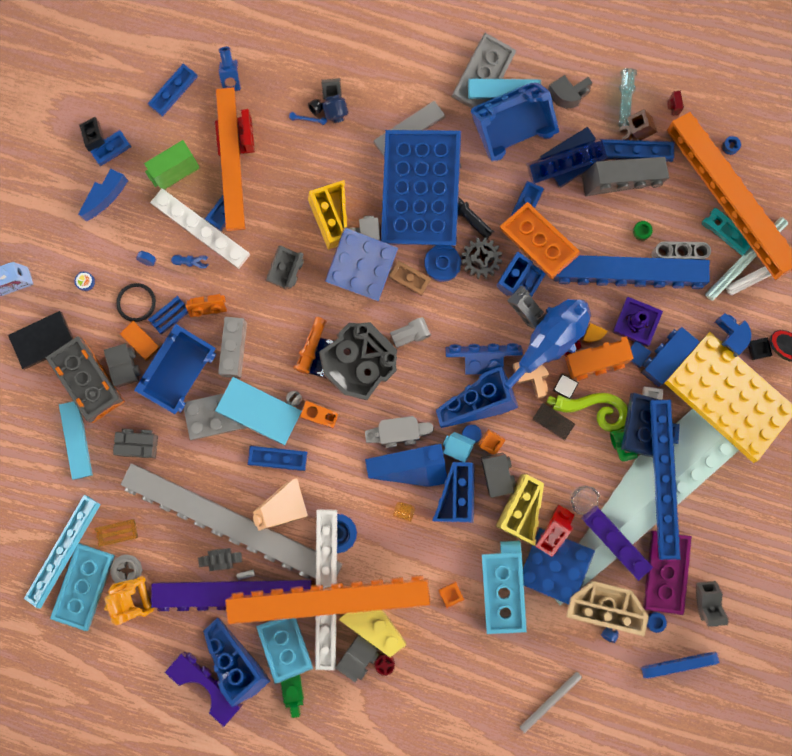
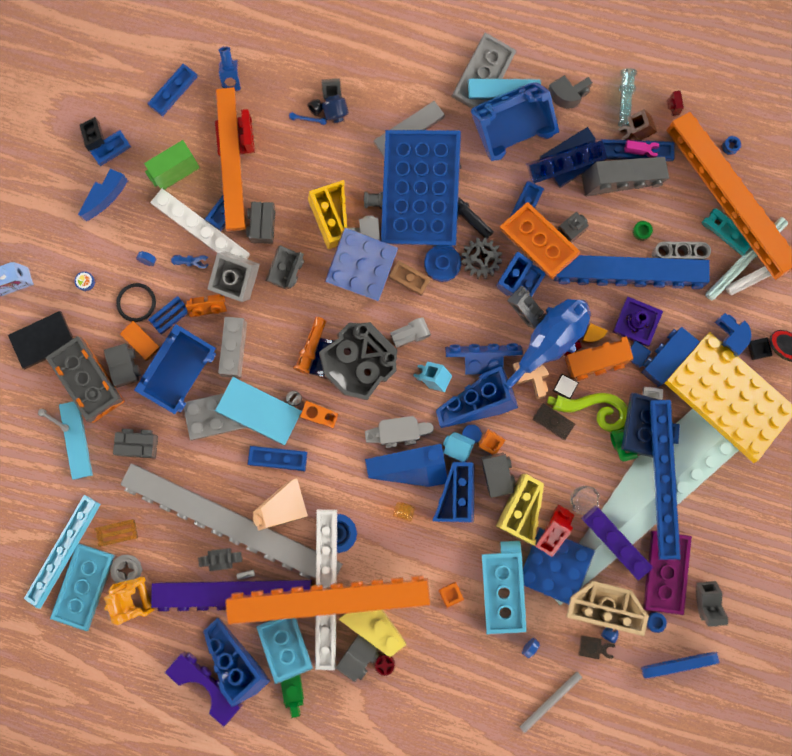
(42, 412): none -> light grey hinge
(233, 276): none -> light grey brick
(261, 222): none -> dark grey brick
(373, 200): none -> dark grey bush
(434, 376): none -> medium azure brick
(531, 648): none -> blue tile
(573, 226): none -> dark grey brick
(592, 647): none -> clear smoke plate
(641, 148): none -> dark pink bar

